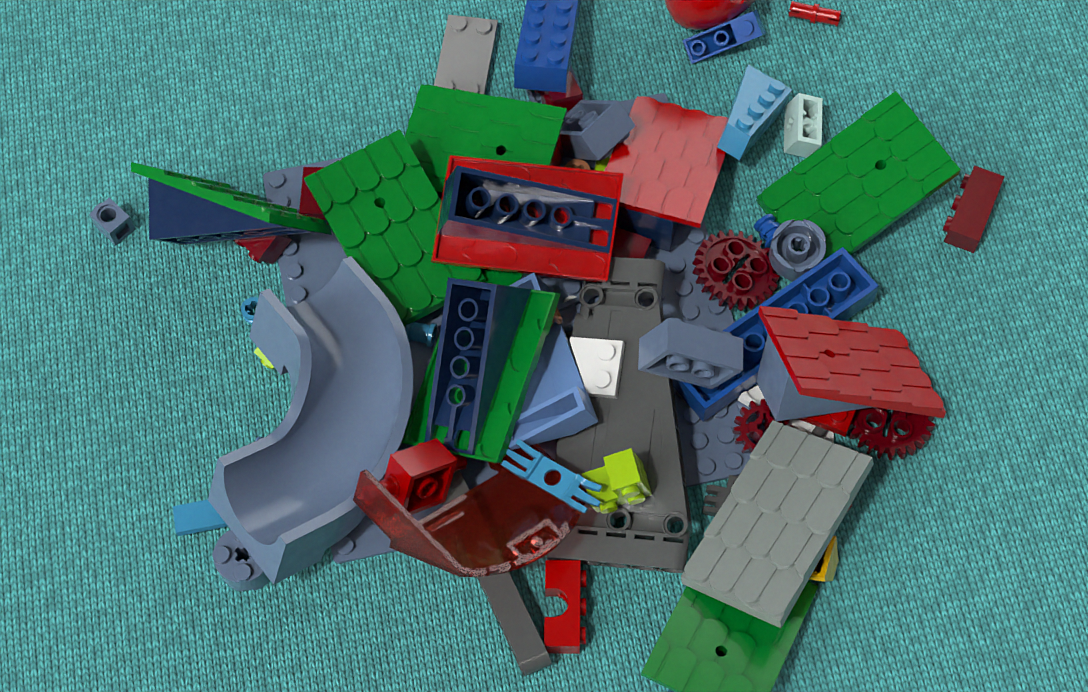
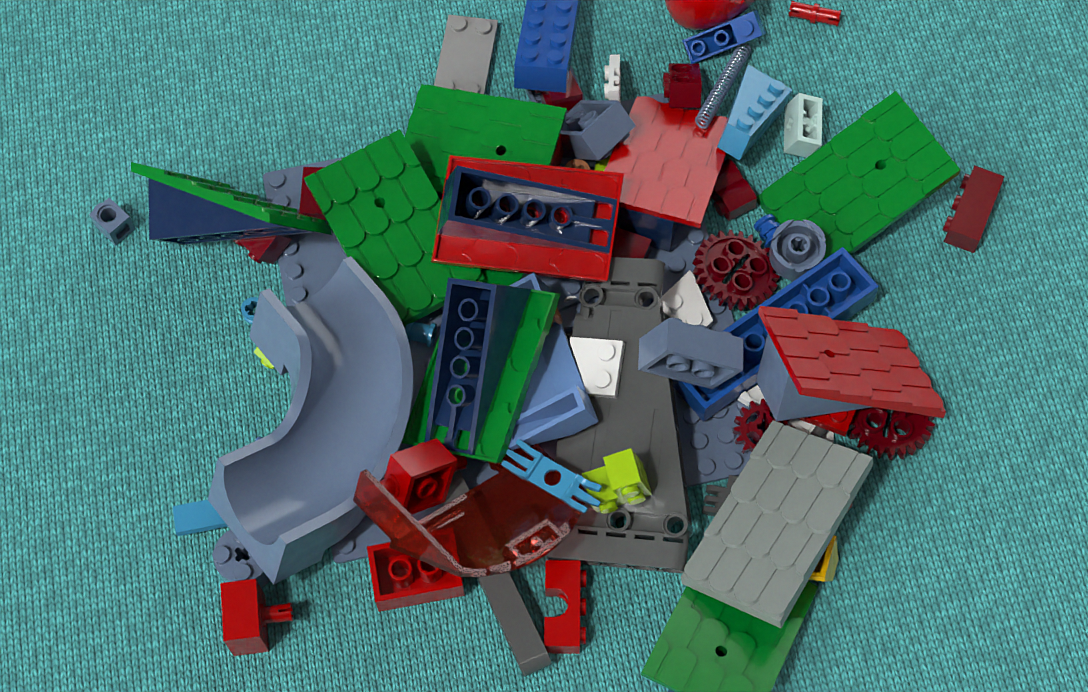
(247, 616): none -> red brick
(407, 581): none -> red brick
(613, 75): none -> white wing
(683, 85): none -> dark red brick
(686, 302): none -> white wing
(719, 82): none -> sand blue piece
(732, 193): none -> dark red brick

